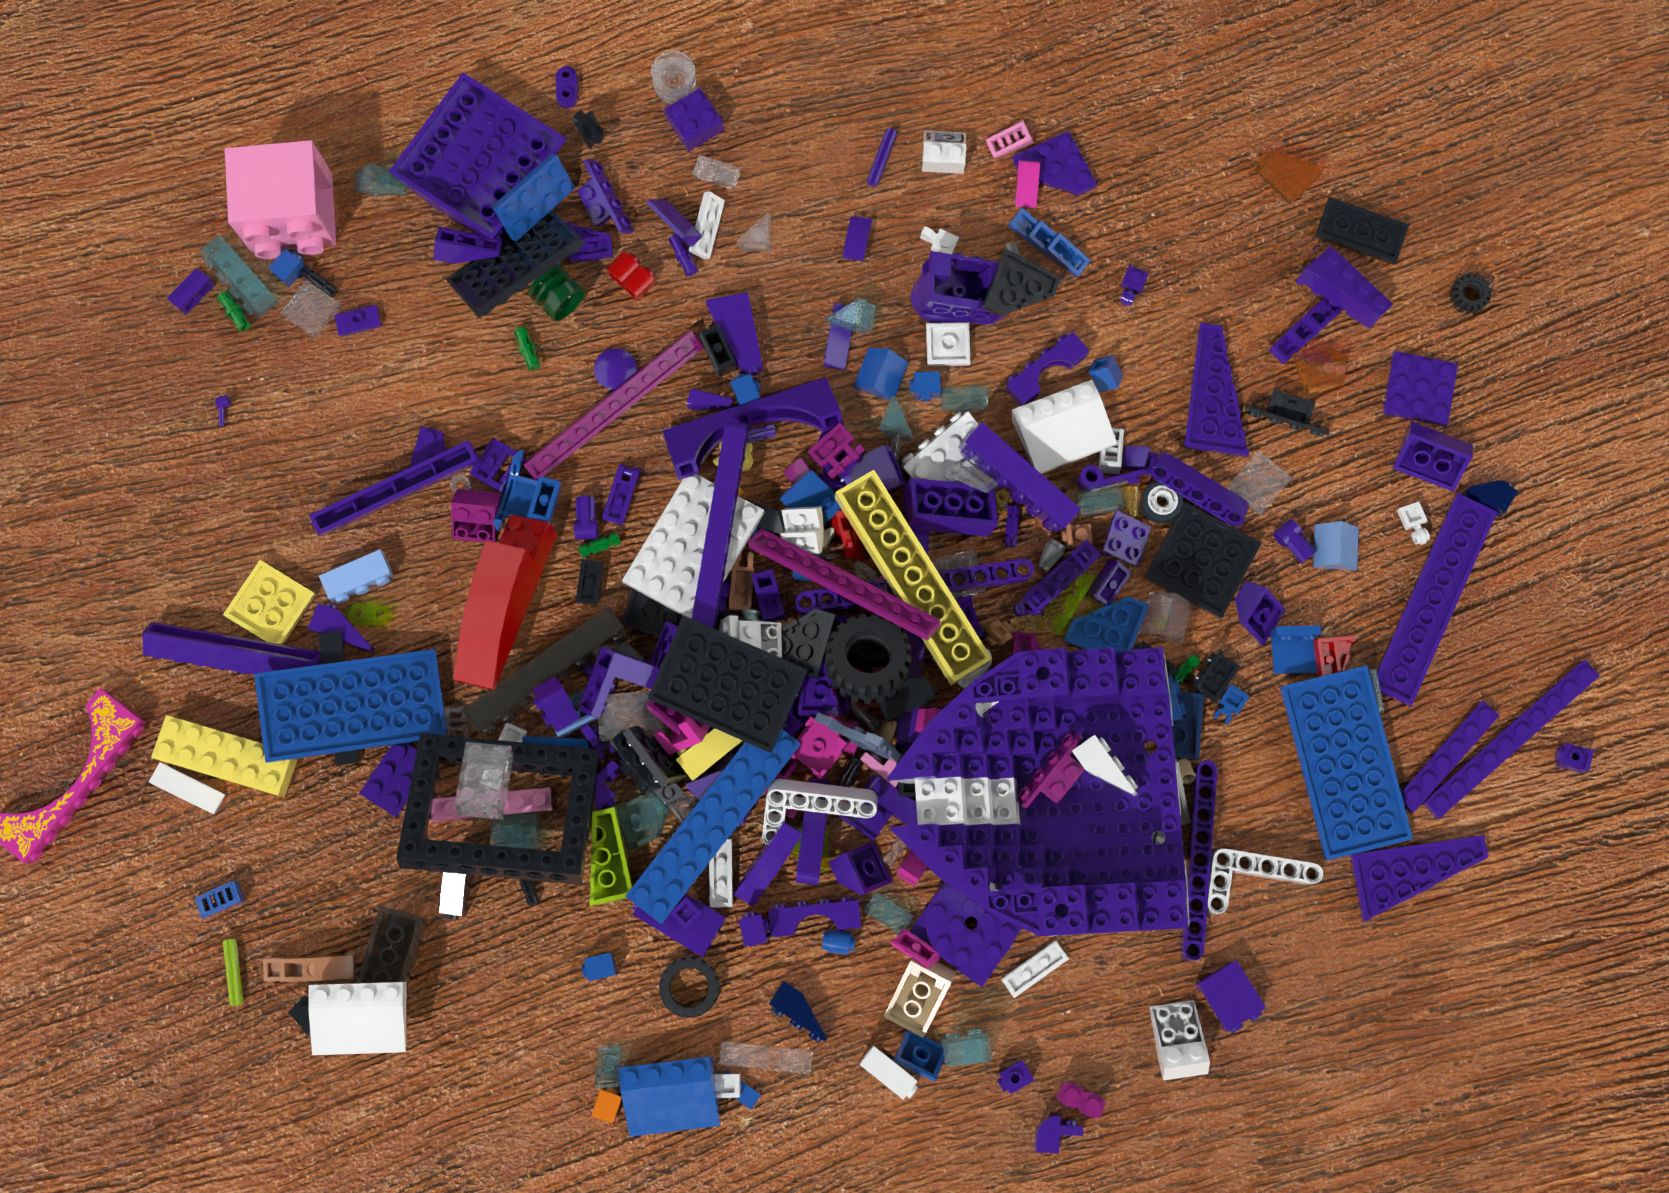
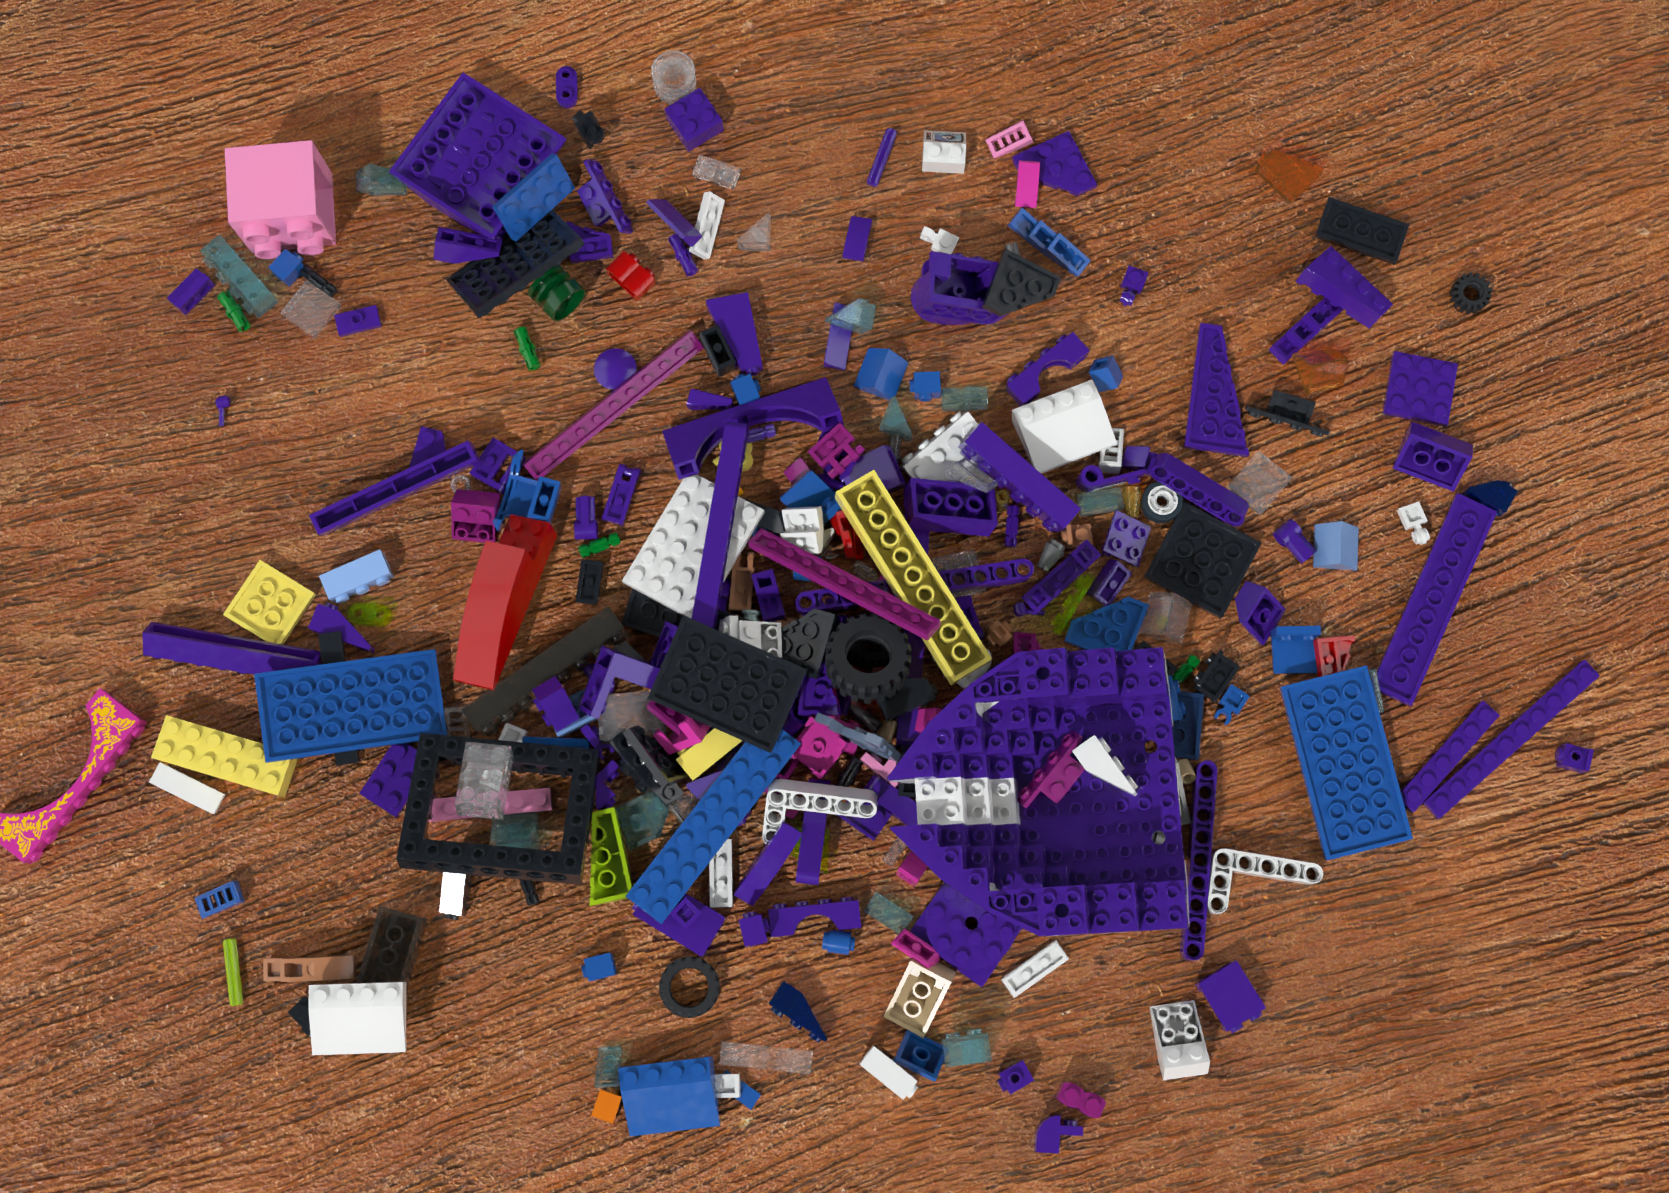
(861, 869): dark purple slope -> none
(948, 344): white plate -> none
(1400, 873): dark purple wing -> none

